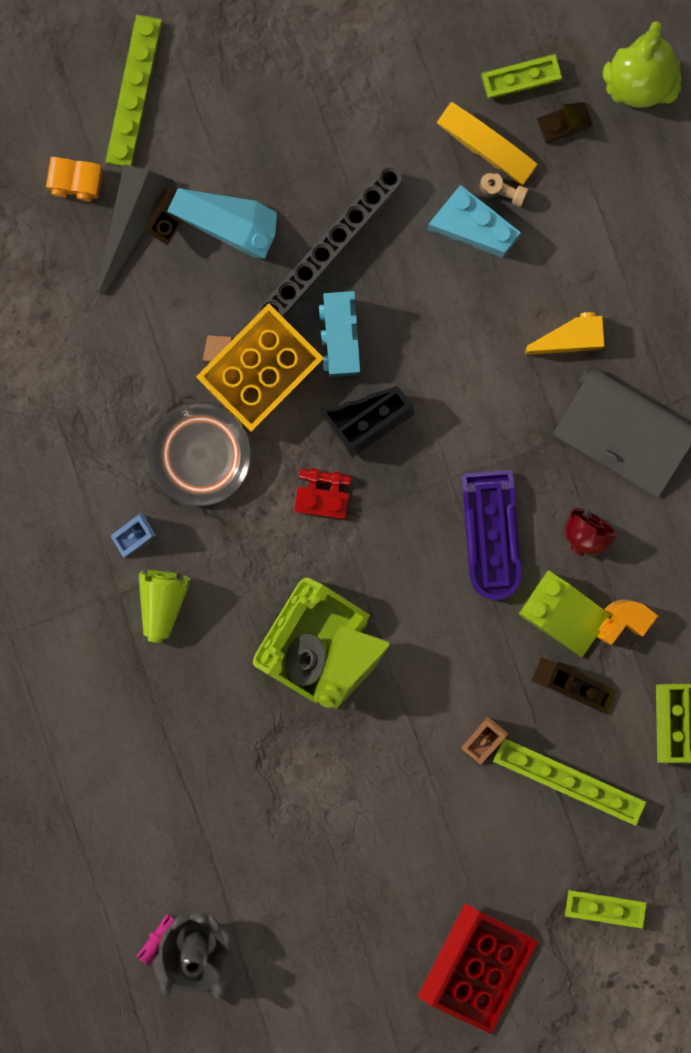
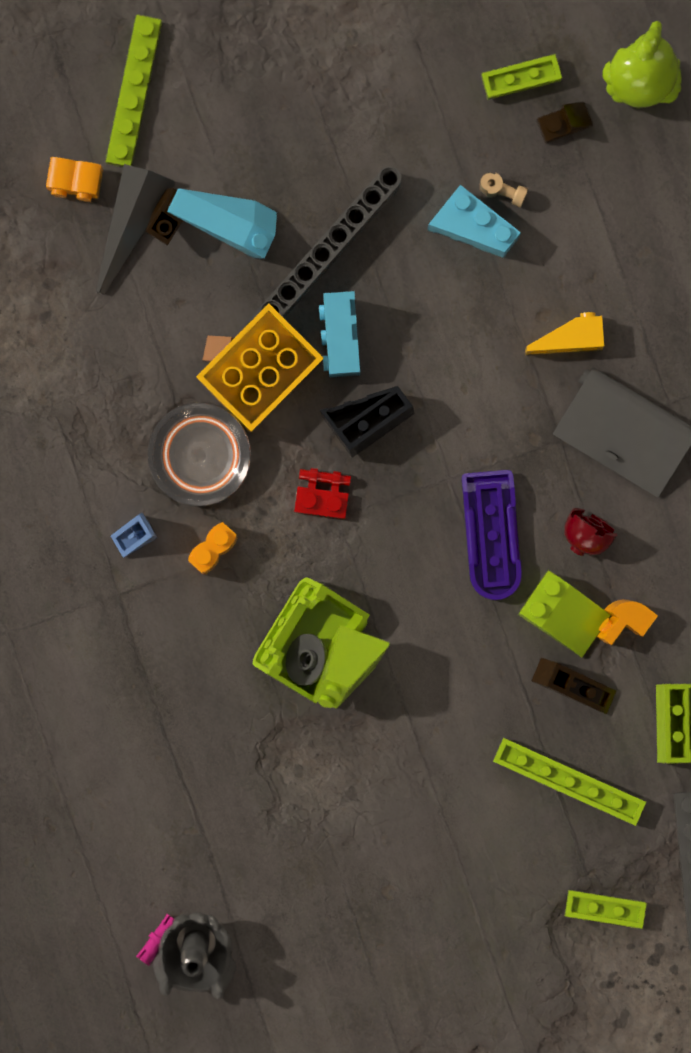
(160, 602): lime cone -> none
(218, 542): none -> light orange brick
(477, 969): red slope -> none
(484, 740): medium nougat slope -> none
(486, 143): yellow slope -> none

